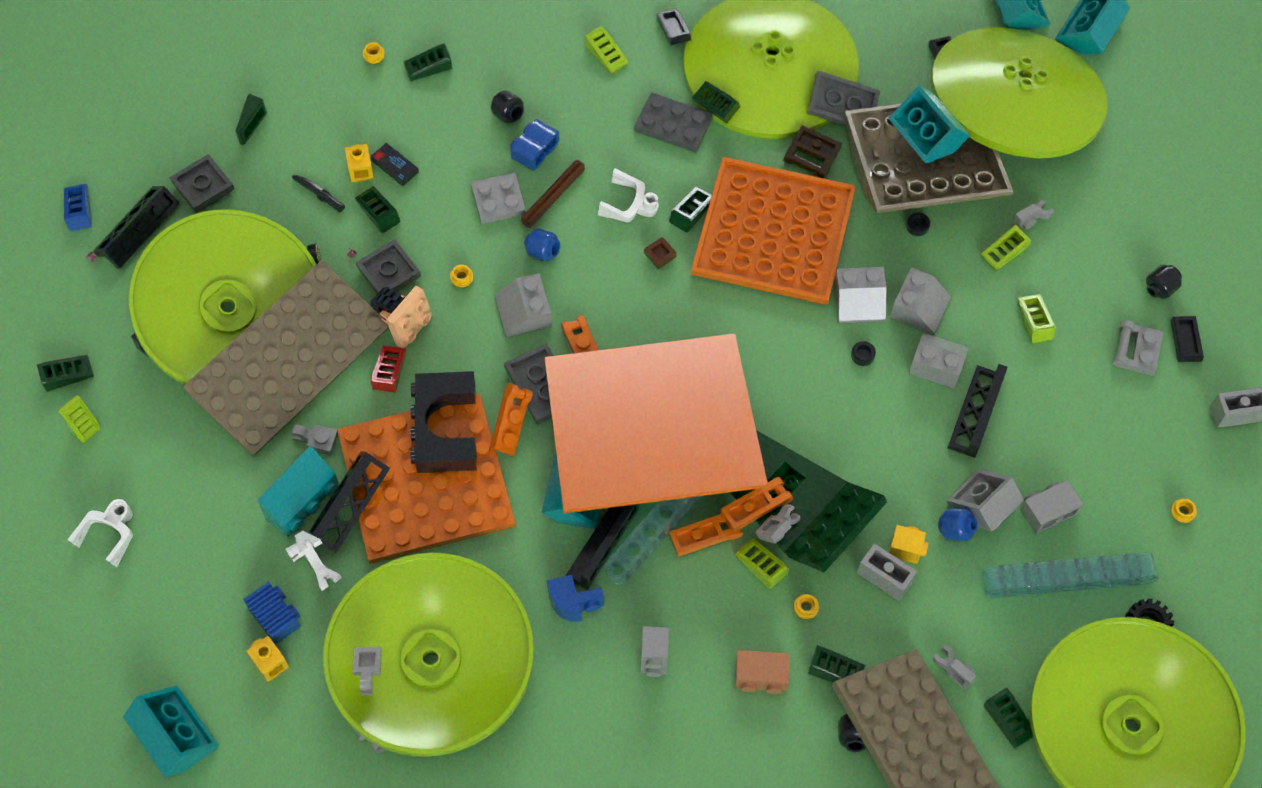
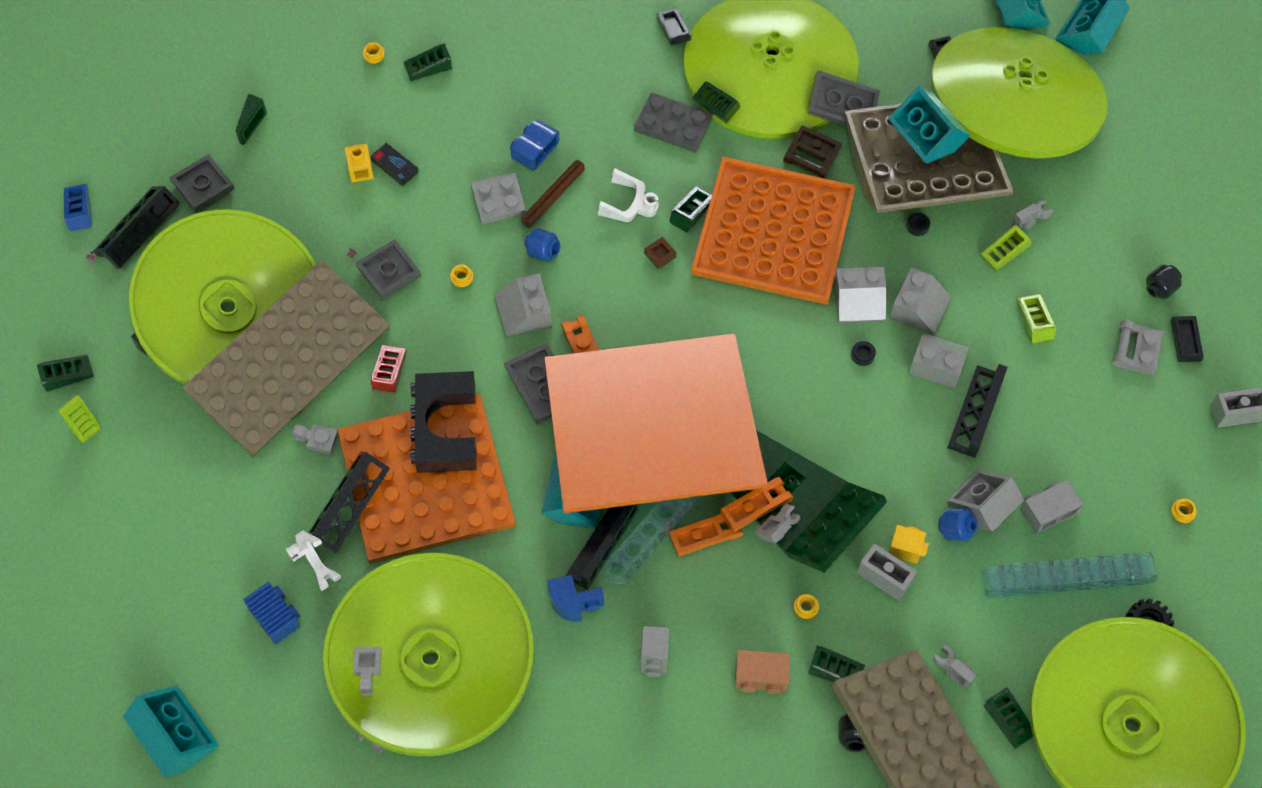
(112, 518): white piece -> none
(267, 658): yellow brick -> none
(298, 492): teal slope -> none
(315, 252): black tile -> none
(322, 194): black piece -> none
(385, 219): dark green slope -> none
(403, 313): light nougat plate -> none
(507, 106): black head -> none
(510, 419): orange plate -> none
(601, 37): lime slope -> none
(768, 580): lime slope -> none

